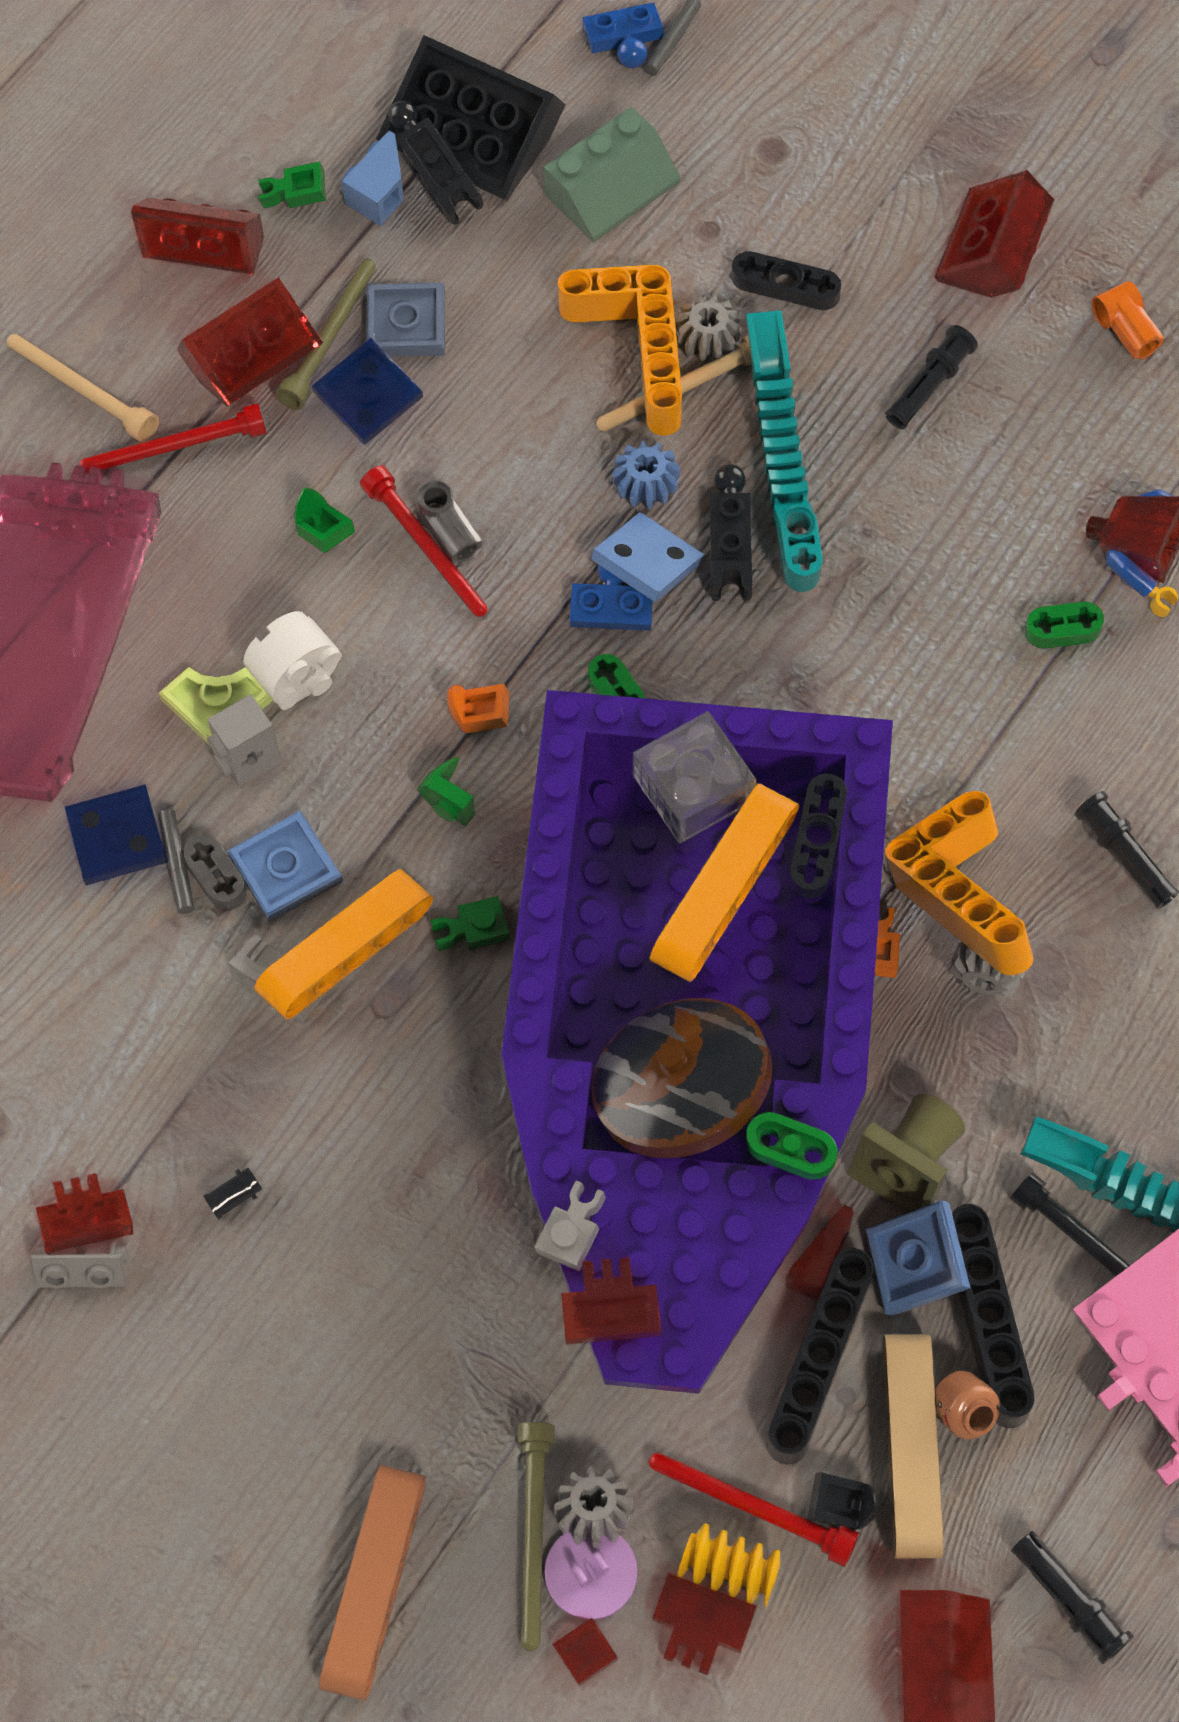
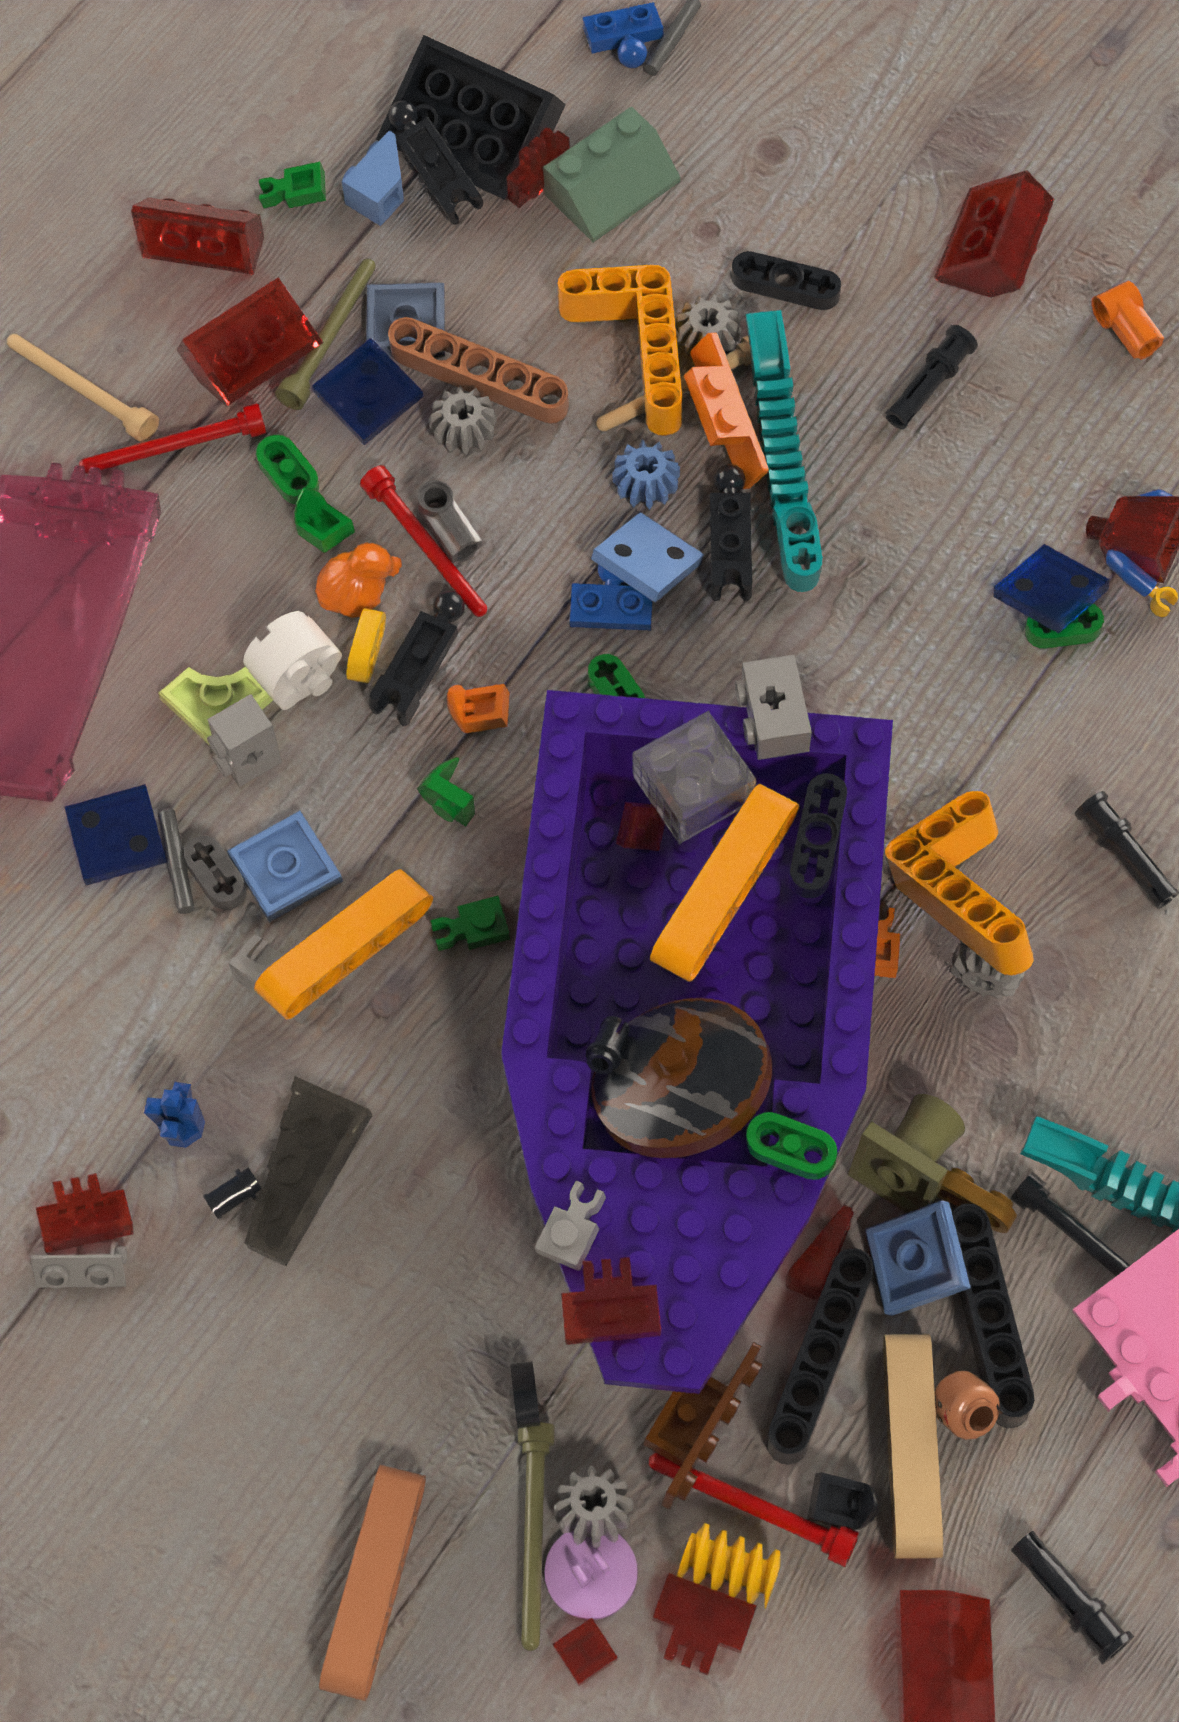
(176, 1115): none -> blue rock
(288, 473): none -> green plate
(309, 1155): none -> clear smoke wing
(355, 579): none -> orange hair
(366, 645): none -> yellow beam
(418, 658): none -> black plate
(463, 420): none -> light grey gear
(468, 355): none -> nougat beam
(525, 1395): none -> black beam
(528, 177): none -> clear red hinge
(604, 1054): none -> black pin
(640, 827): none -> clear red tile
(689, 1421): none -> reddish brown bracket
(723, 409): none -> orange bracket
(774, 684): none -> light grey brick
(960, 1189): none -> pearl gold plate
(1051, 588): none -> clear blue tile

